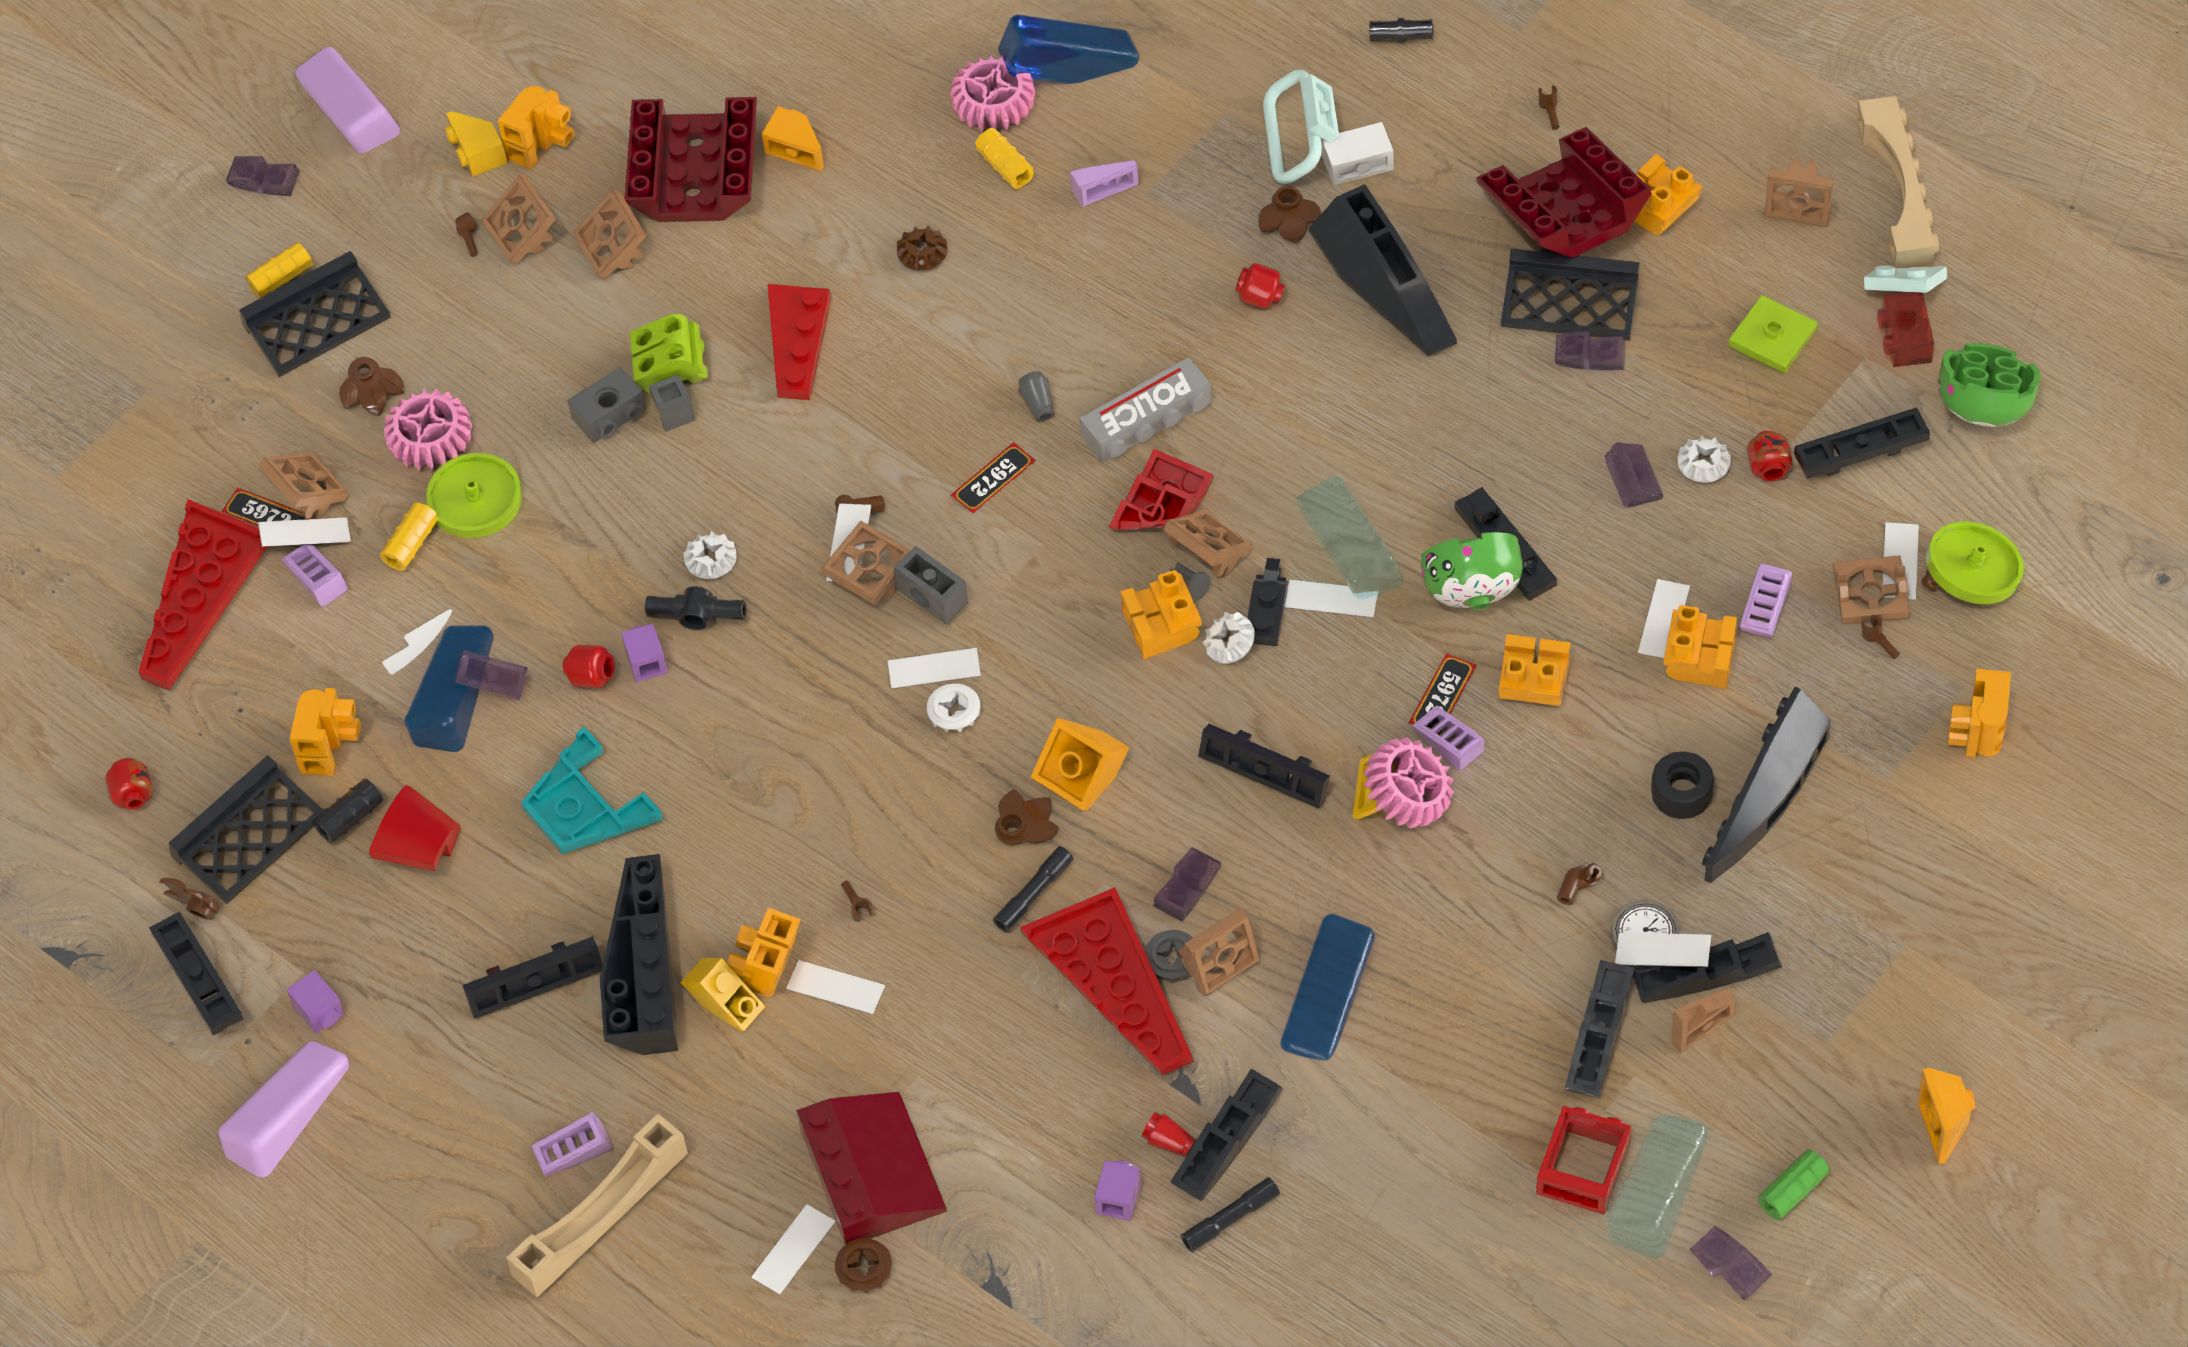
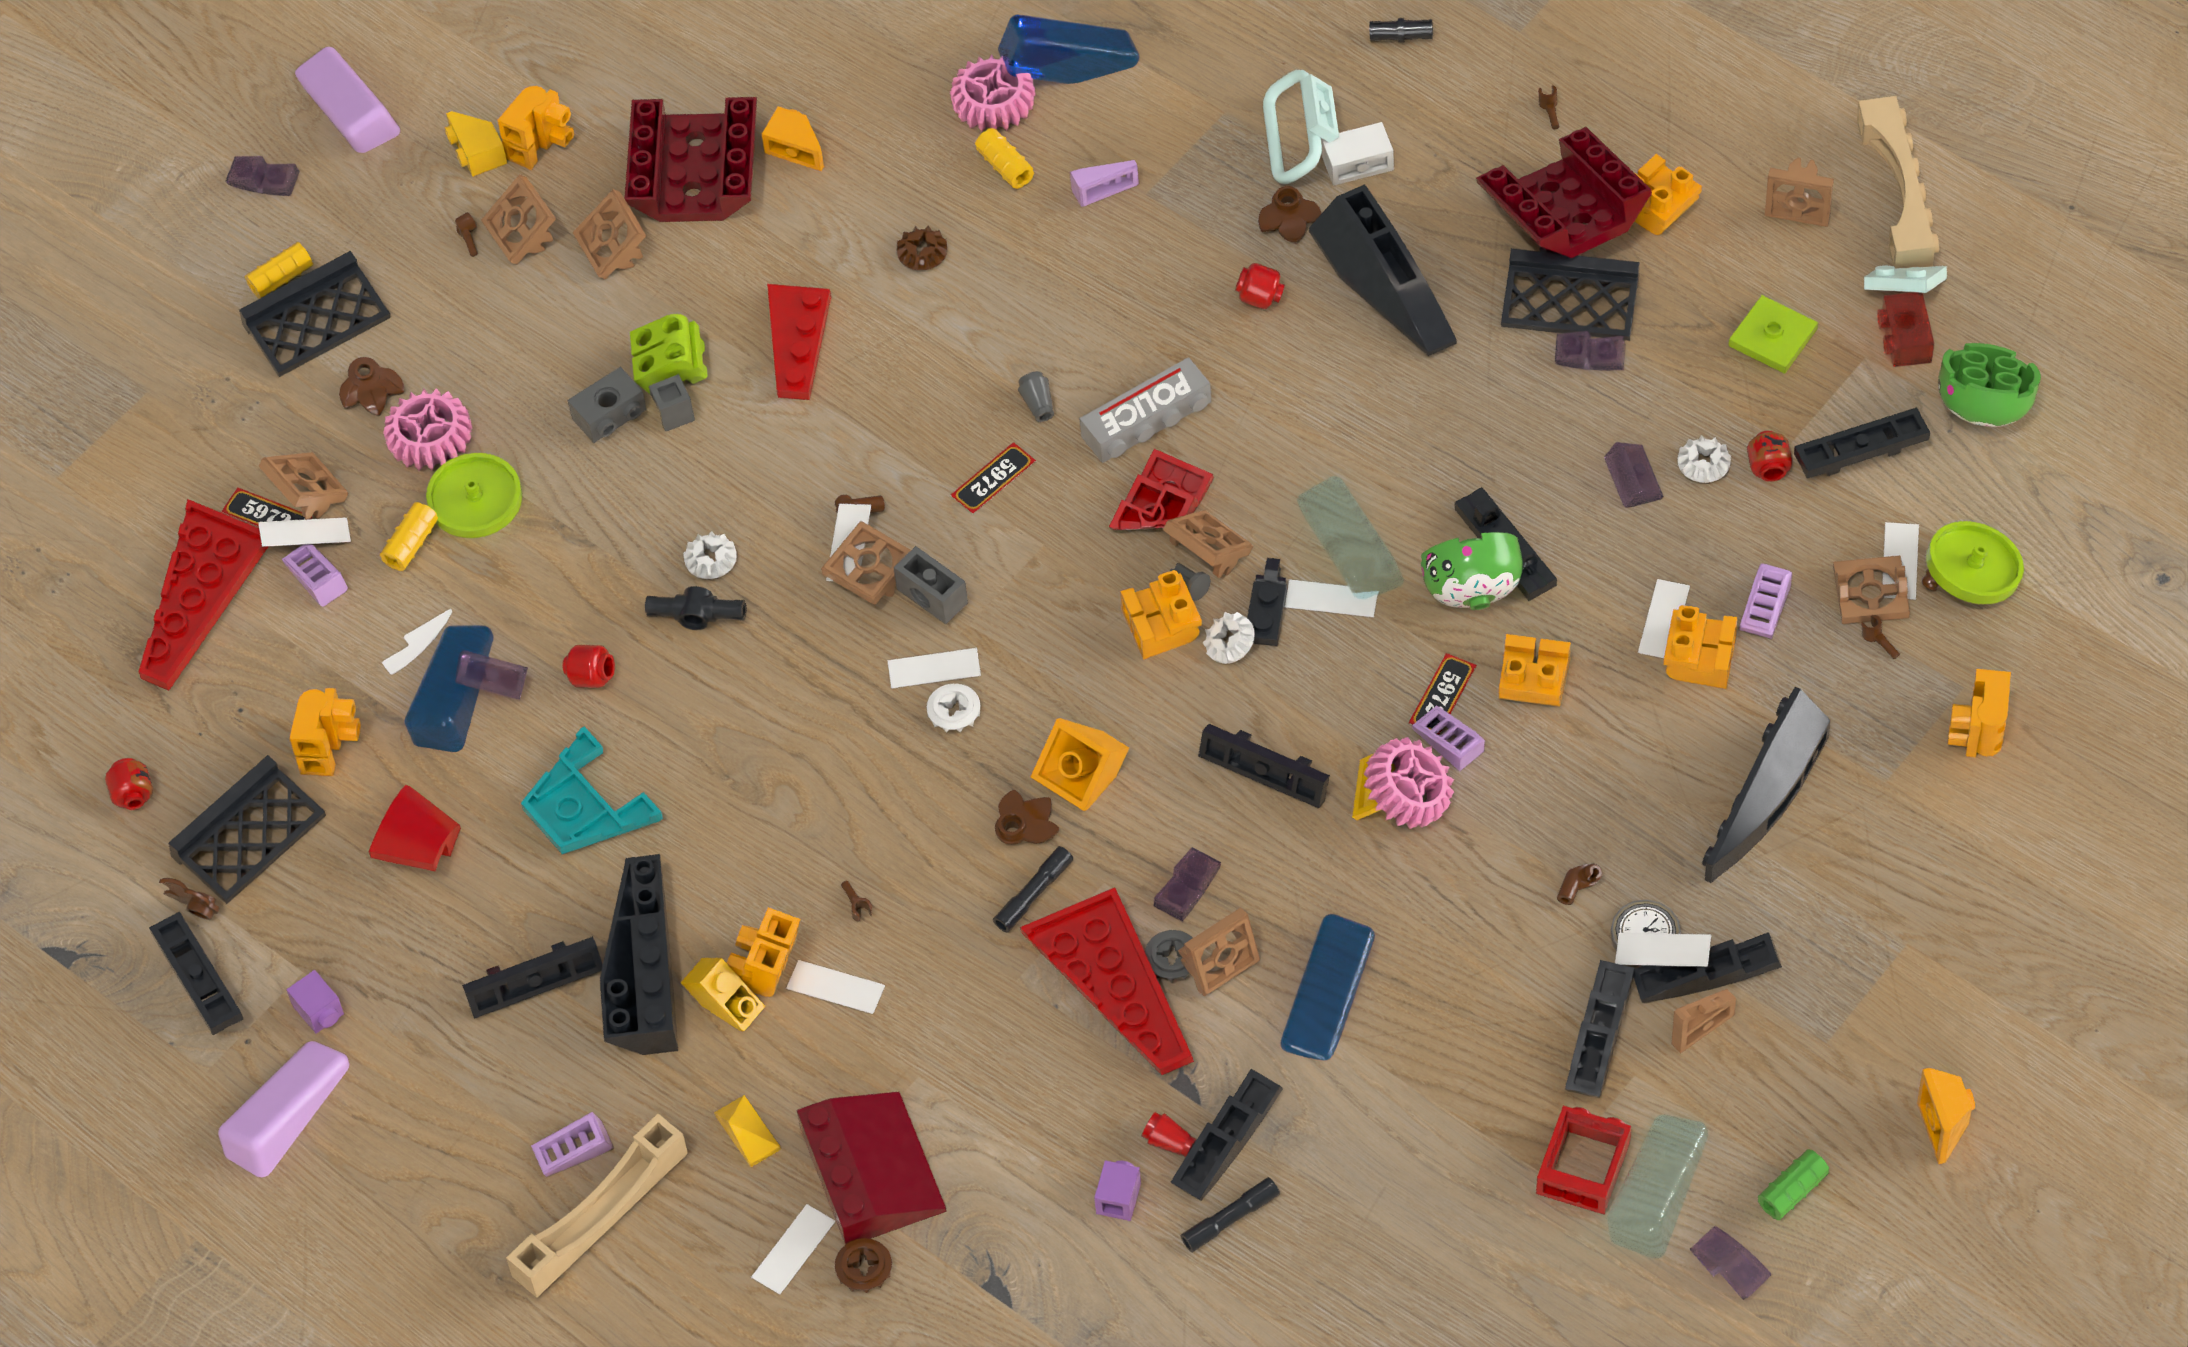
(347, 810): black axle -> none
(644, 652): medium lavender brick -> none
(747, 1131): none -> yellow slope
(1677, 802): black tyre -> none

